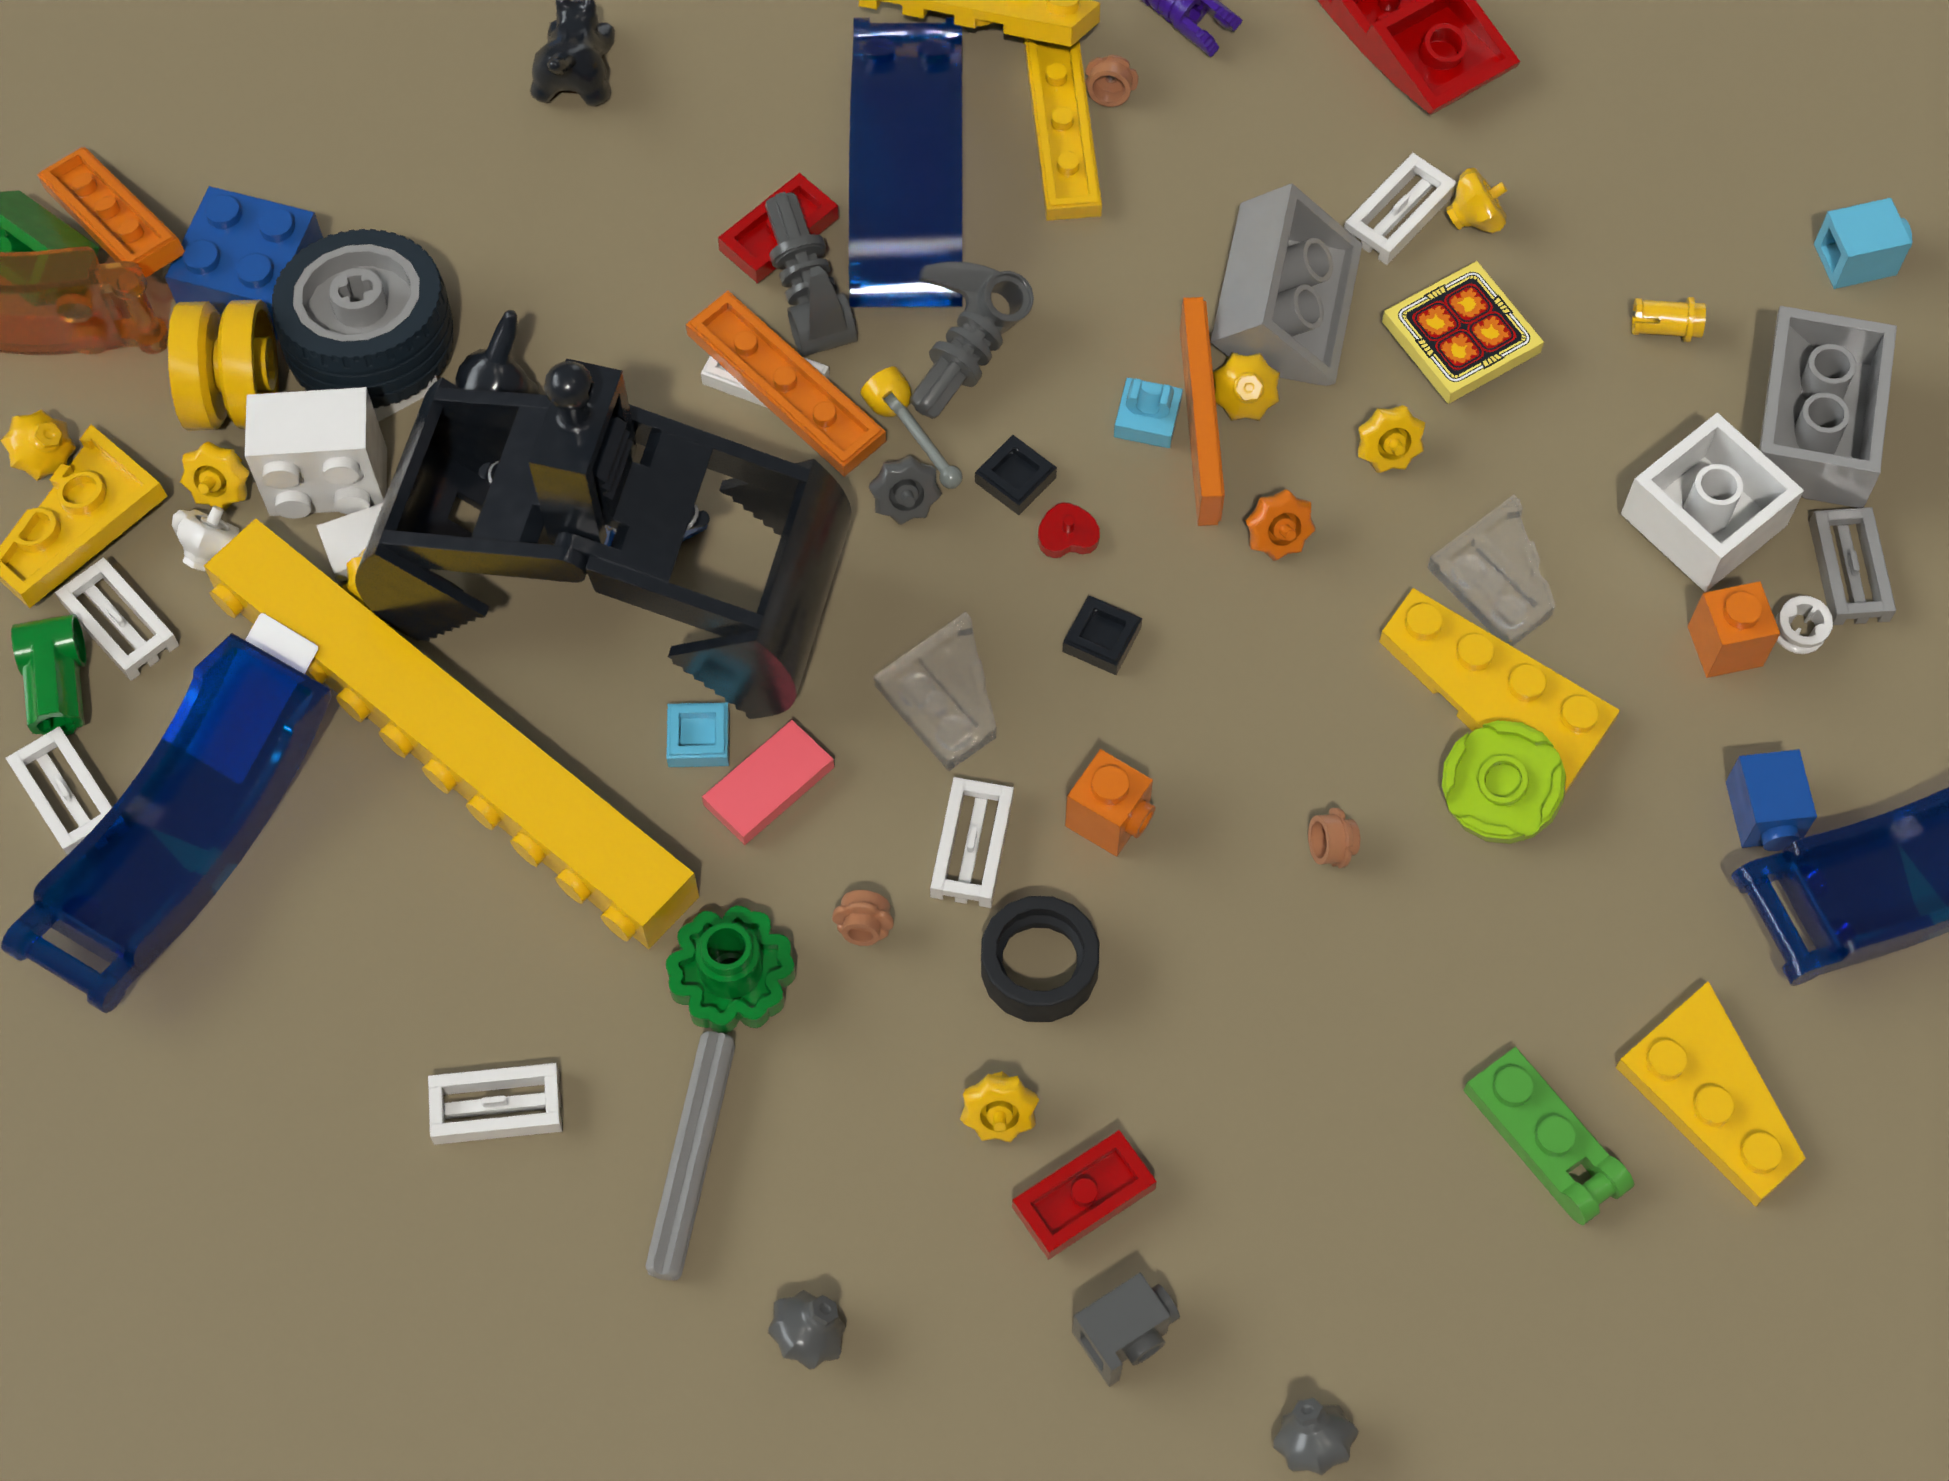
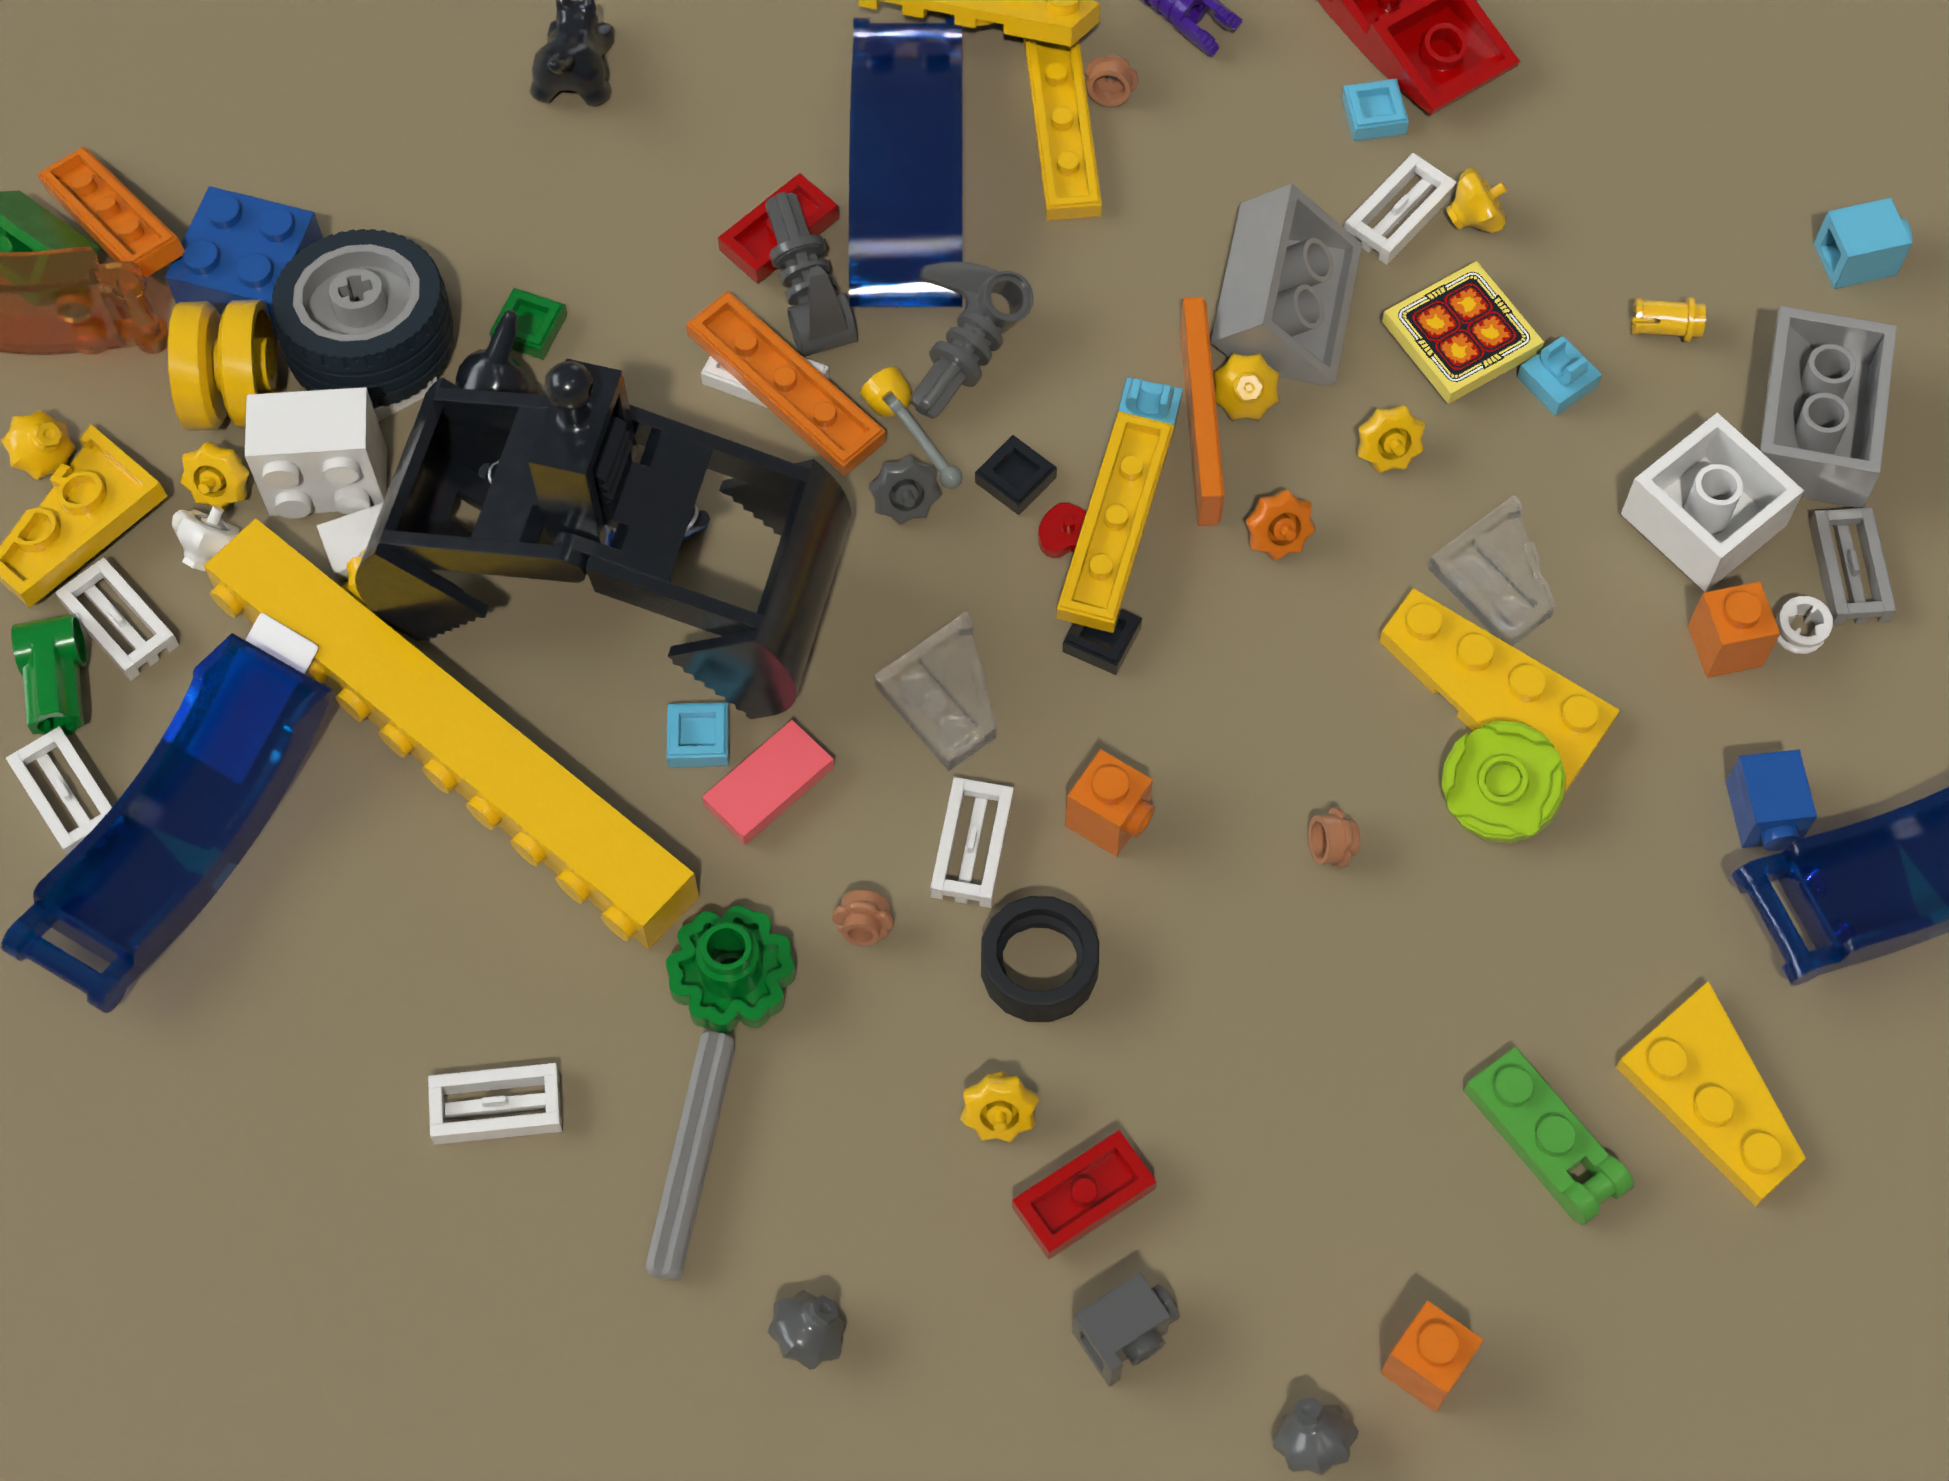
(536, 322): none -> green tile
(1115, 522): none -> yellow tile
(1375, 109): none -> medium azure tile
(1431, 1356): none -> orange brick
(1559, 375): none -> medium azure tile

